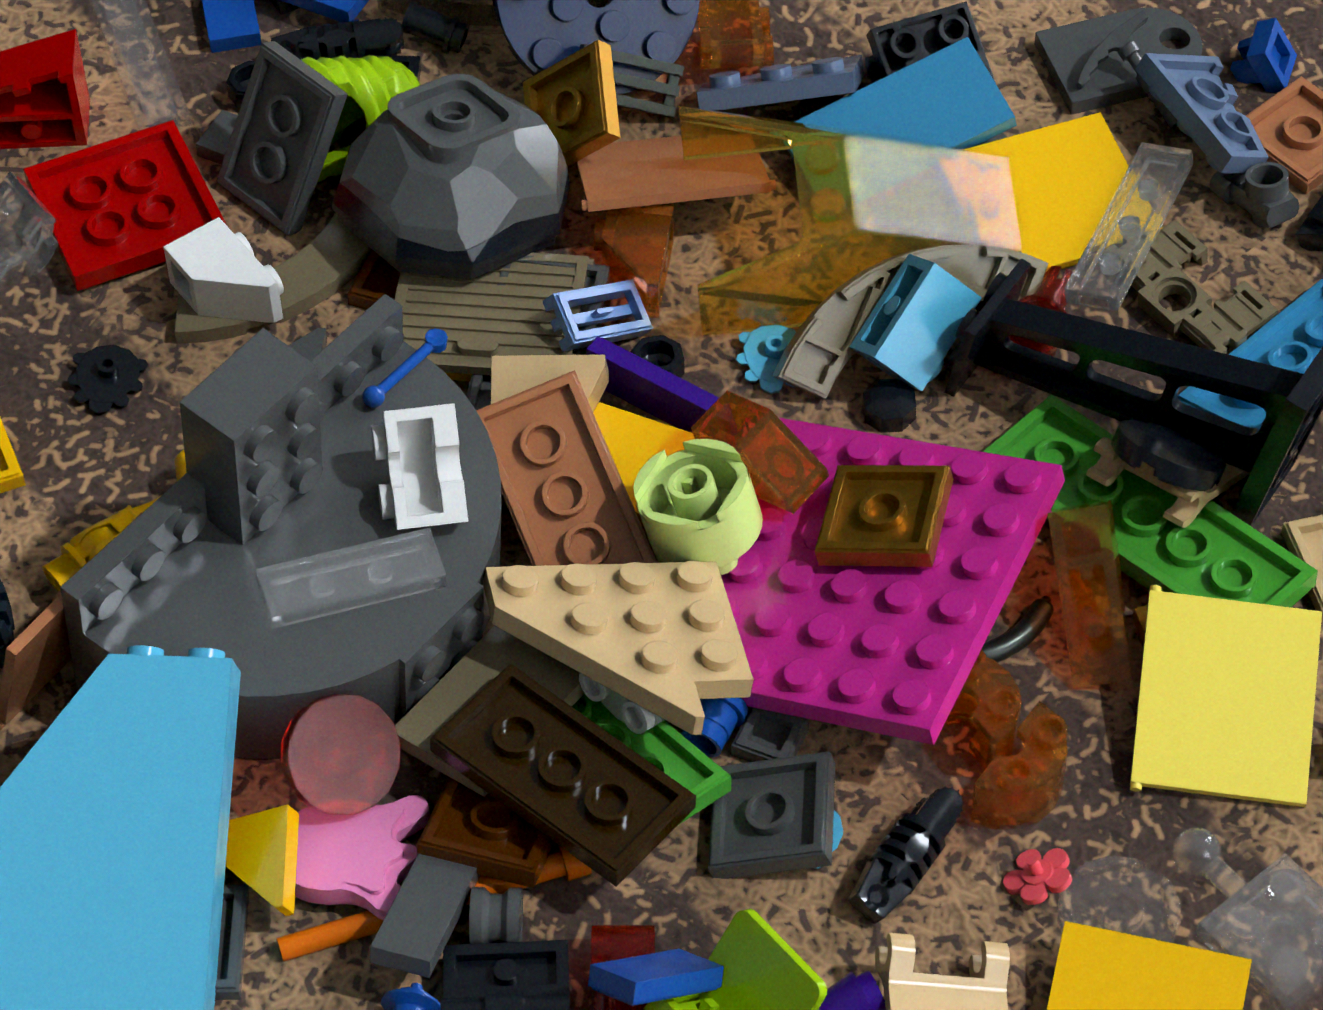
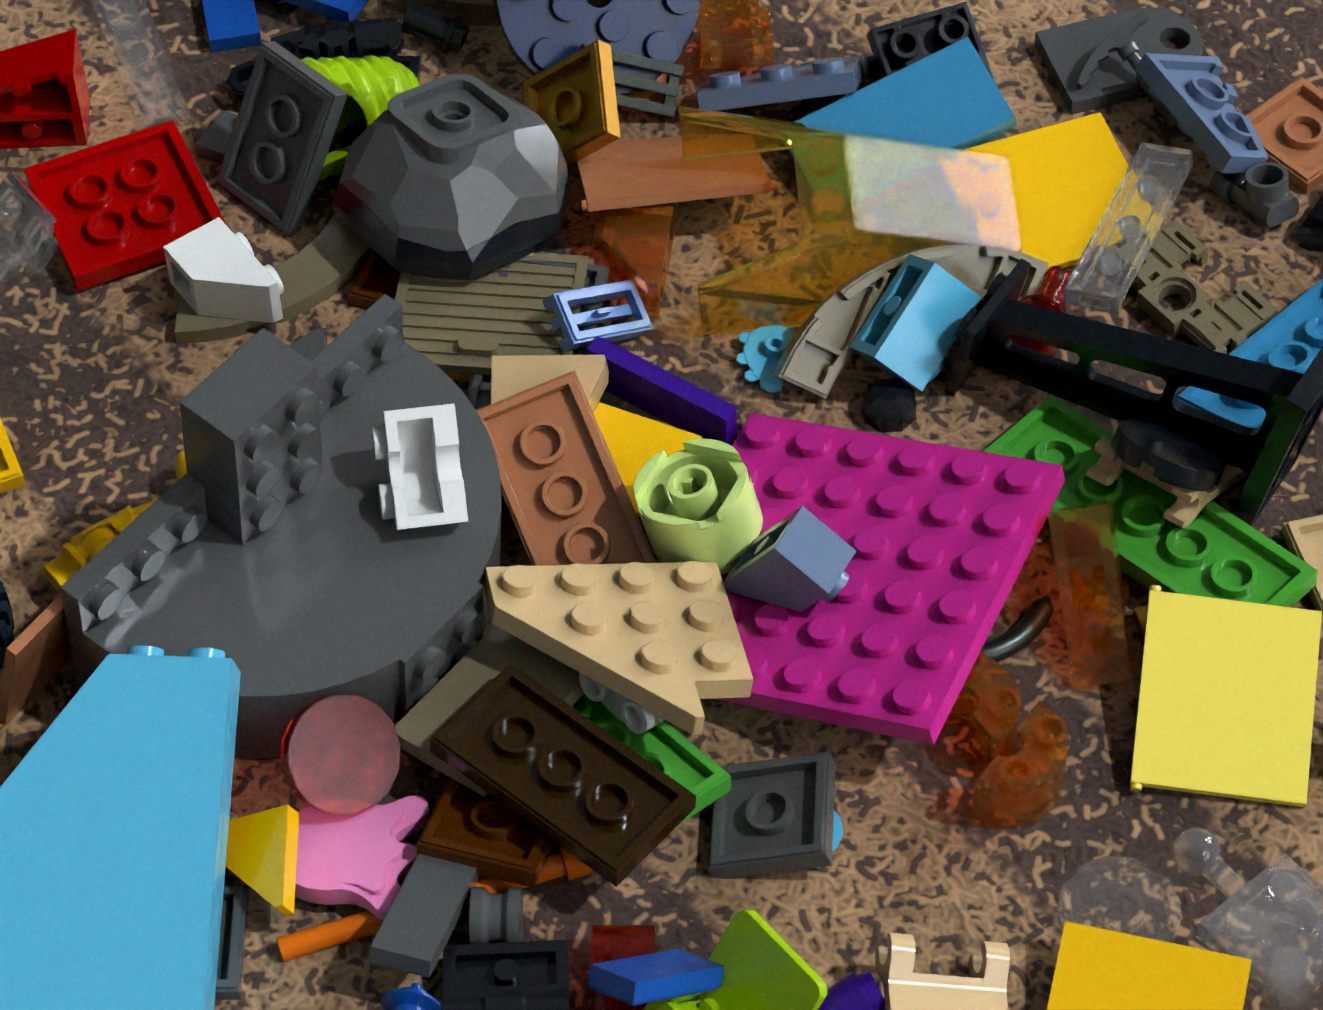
(106, 377): black piece -> none
(351, 578): clear tile -> none
(434, 343): blue hinge -> none
(662, 353): black tile -> none
(720, 720): blue piece -> none
(769, 735): dark grey tile -> none
(777, 461): clear orange slope -> none
(793, 564): none -> sand blue slope
(884, 515): pearl gold tile -> none
(906, 854): black hinge -> none
(1038, 875): coral plant -> none
(1266, 57): blue tile -> none

